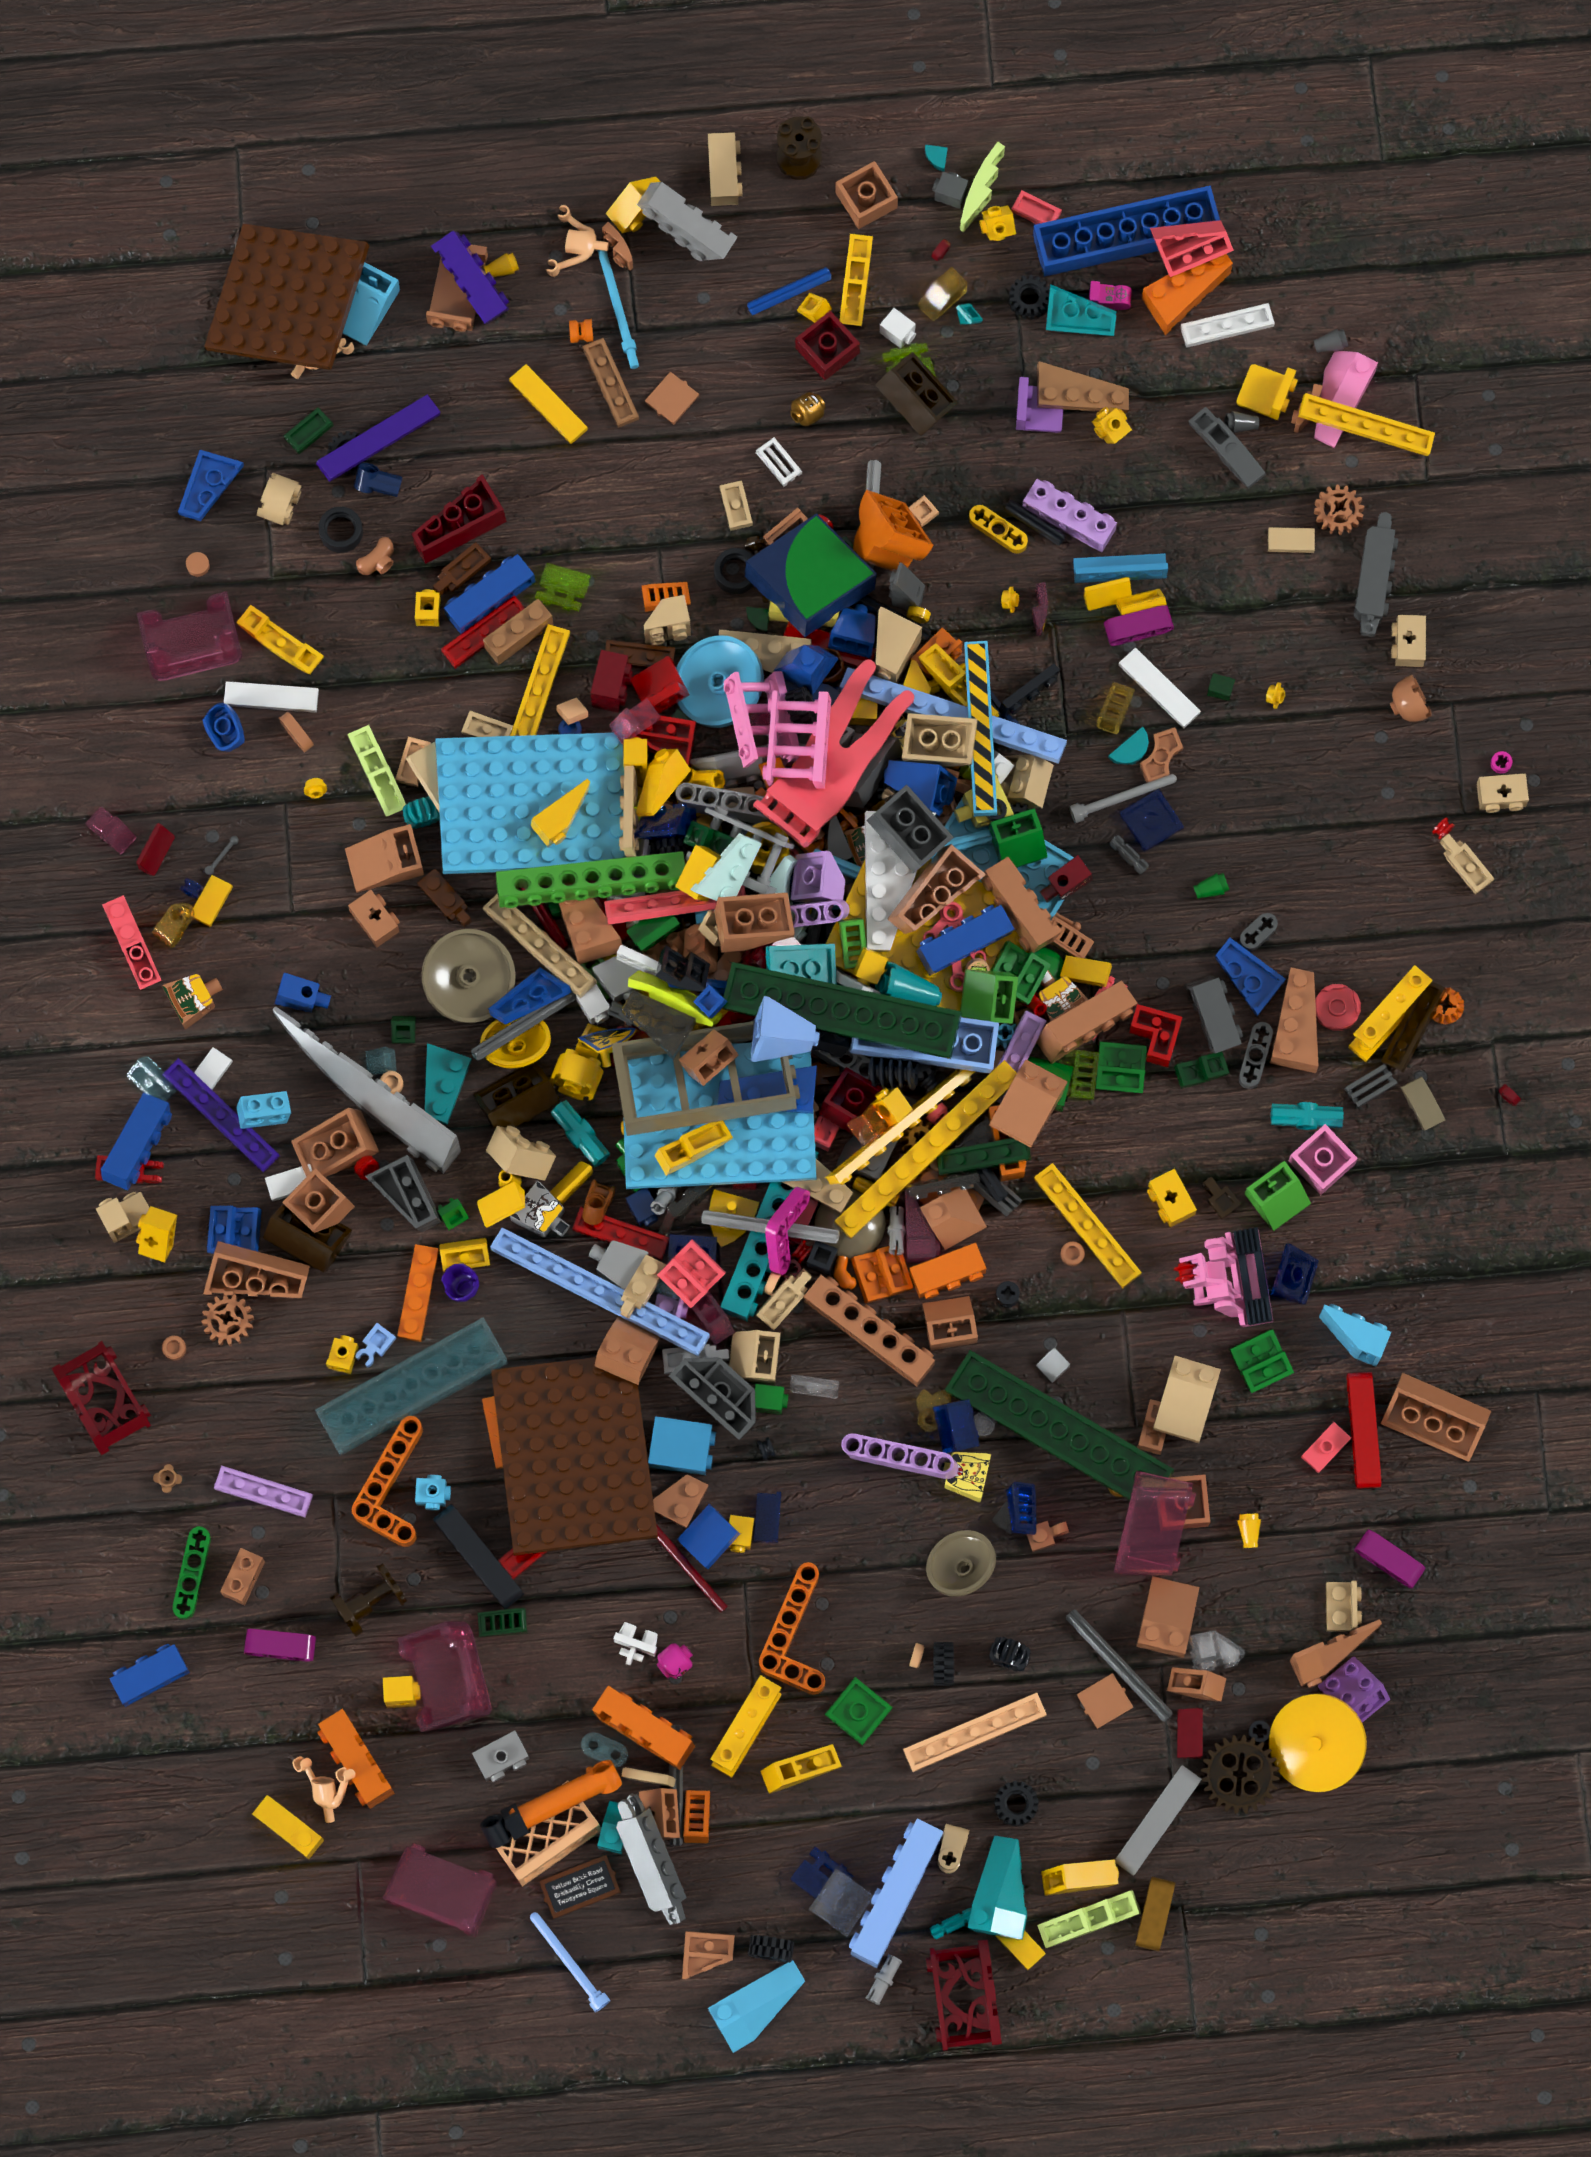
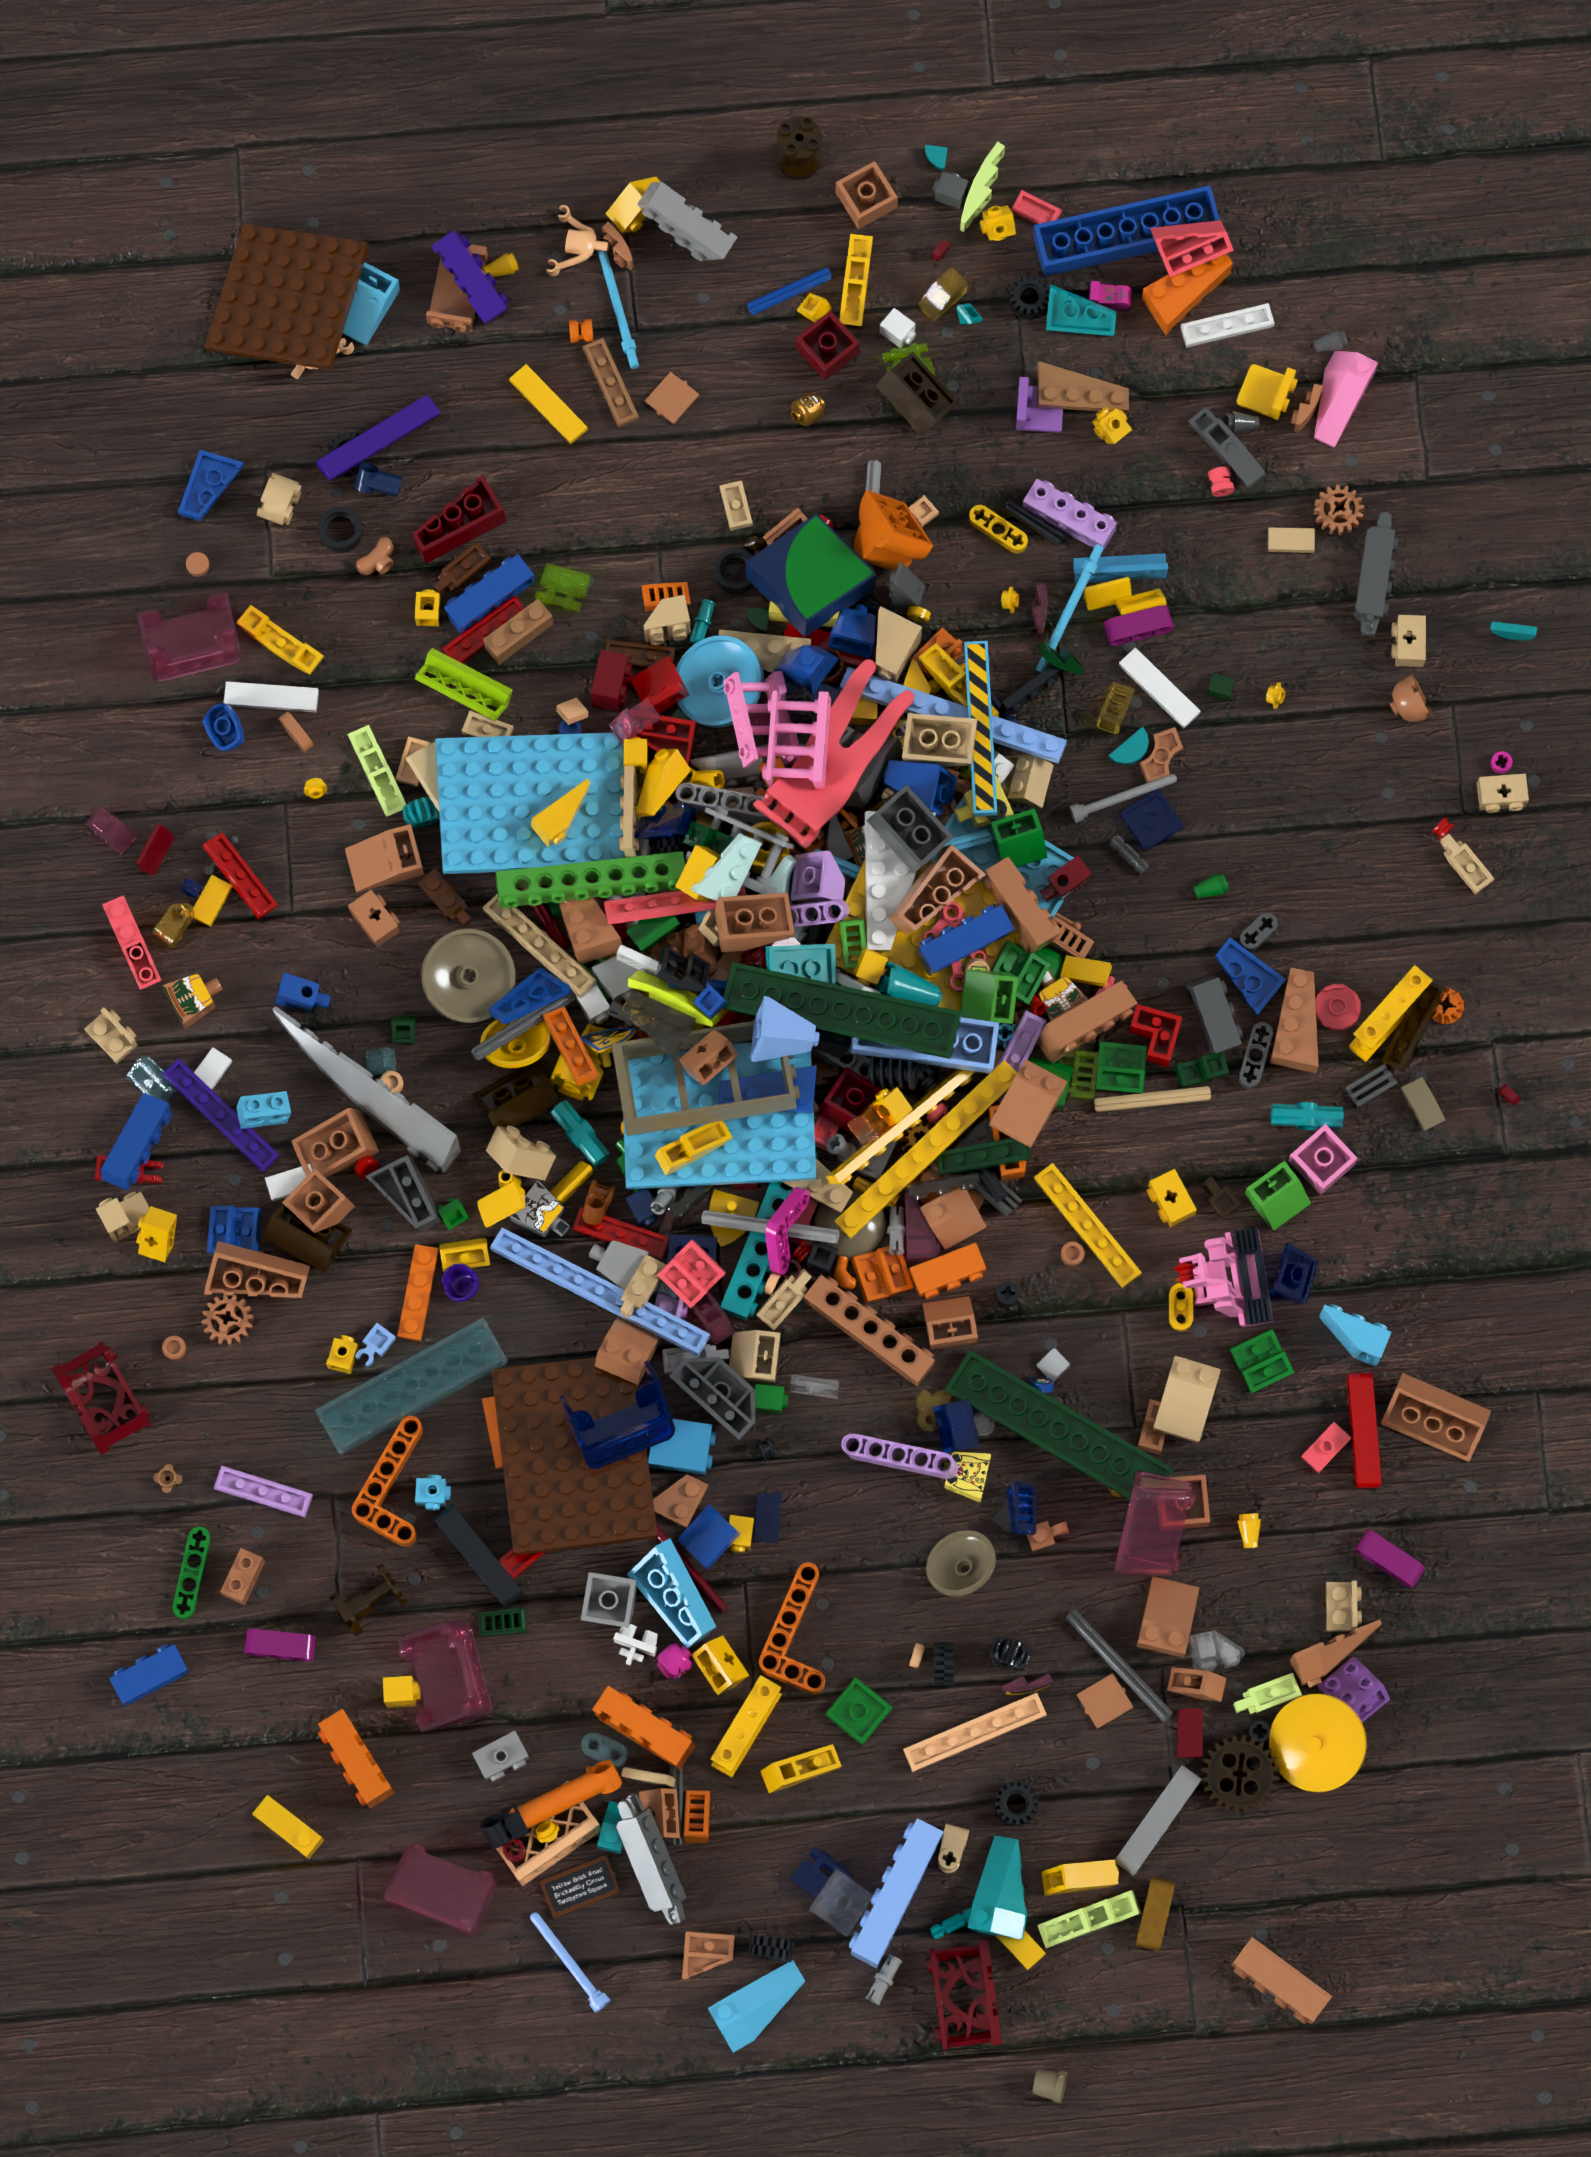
(112, 1035): none -> tan bracket
(240, 875): none -> red tile
(308, 430): dark green tile -> none
(324, 1788): light nougat piece -> none
(443, 1081): teal wing -> none
(467, 682): none -> lime fence
(509, 1856): none -> dark red bush
(541, 681): yellow plate -> none
(547, 1831): none -> yellow plate
(570, 1046): none -> orange tile
(609, 1600): none -> light grey slope
(623, 1431): none -> clear blue windscreen
(673, 1594): none -> medium azure wedge
(702, 621): none -> teal axle
(720, 1665): none -> yellow brick
(724, 169): tan brick -> none
(790, 476): white tile -> none
(838, 1146): none -> light grey bush
(1020, 1686): none -> clear pink slope
(1042, 1383): none -> blue tile
(1050, 2084): none -> dark tan piece
(1064, 660): none -> dark green slope
(1089, 568): none -> medium azure bar
(1152, 1099): none -> tan axle
(1180, 1307): none -> yellow plate
(1221, 481): none -> coral wheel
(1269, 1695): none -> yellowish green hinge
(1281, 1981): none -> nougat slope
(1366, 424): yellow plate -> none
(1513, 631): none -> teal tile

